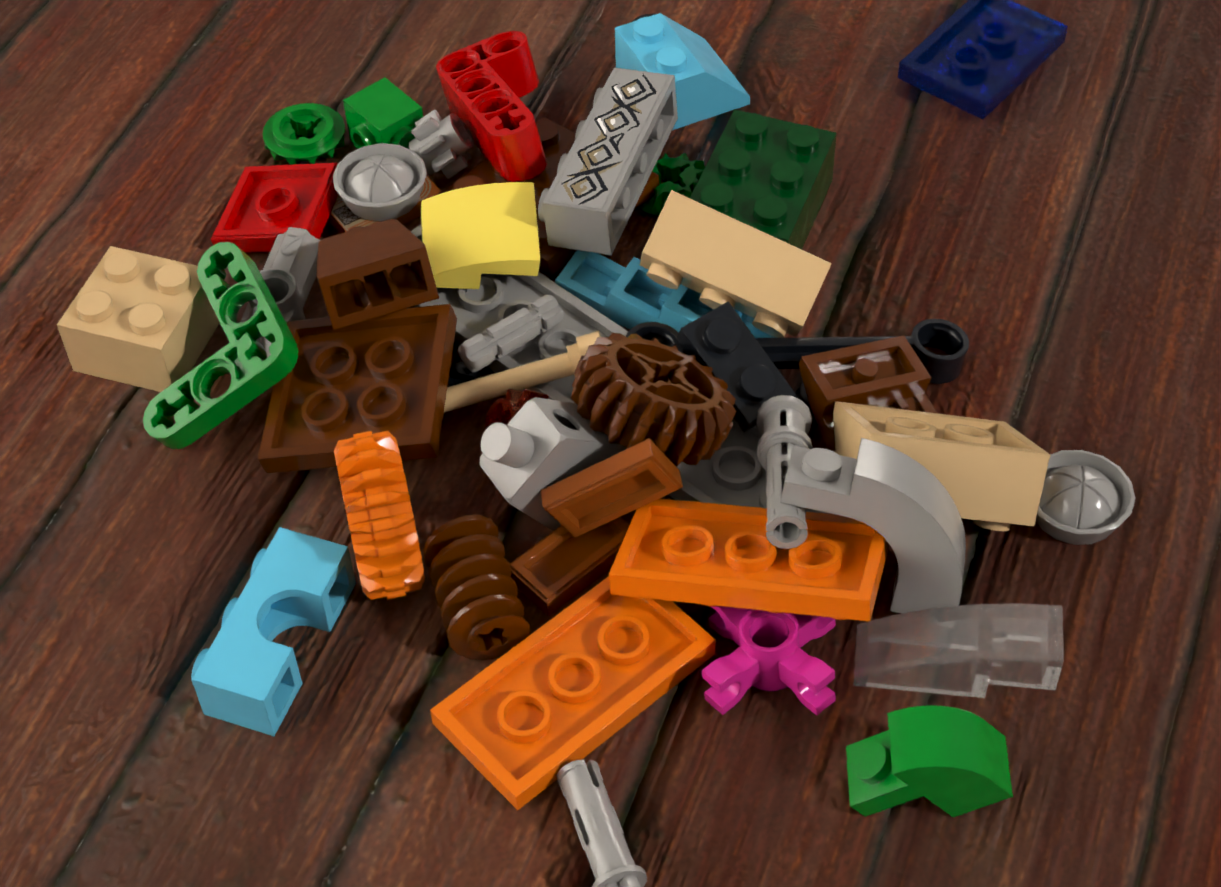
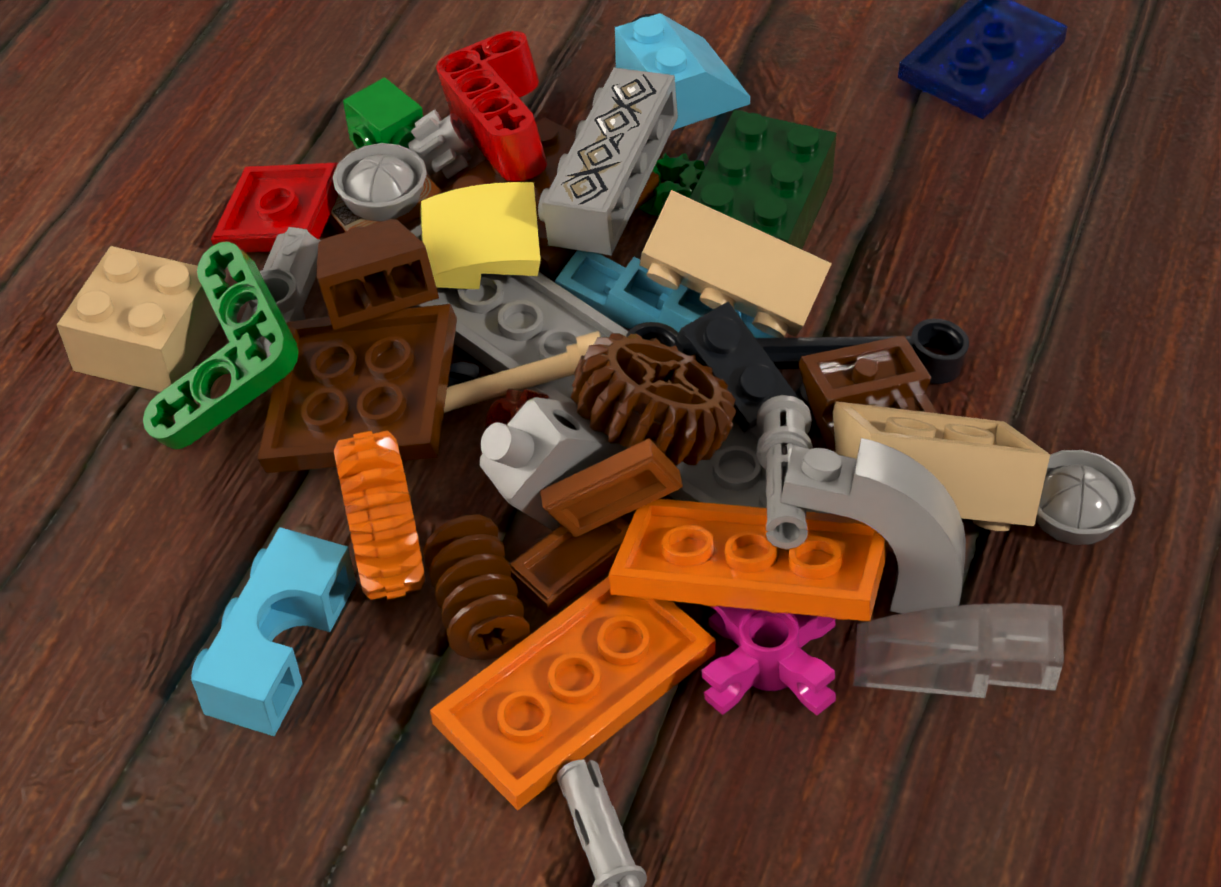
(304, 120): green gear -> none
(510, 333): light grey axle -> none
(932, 754): green brick -> none

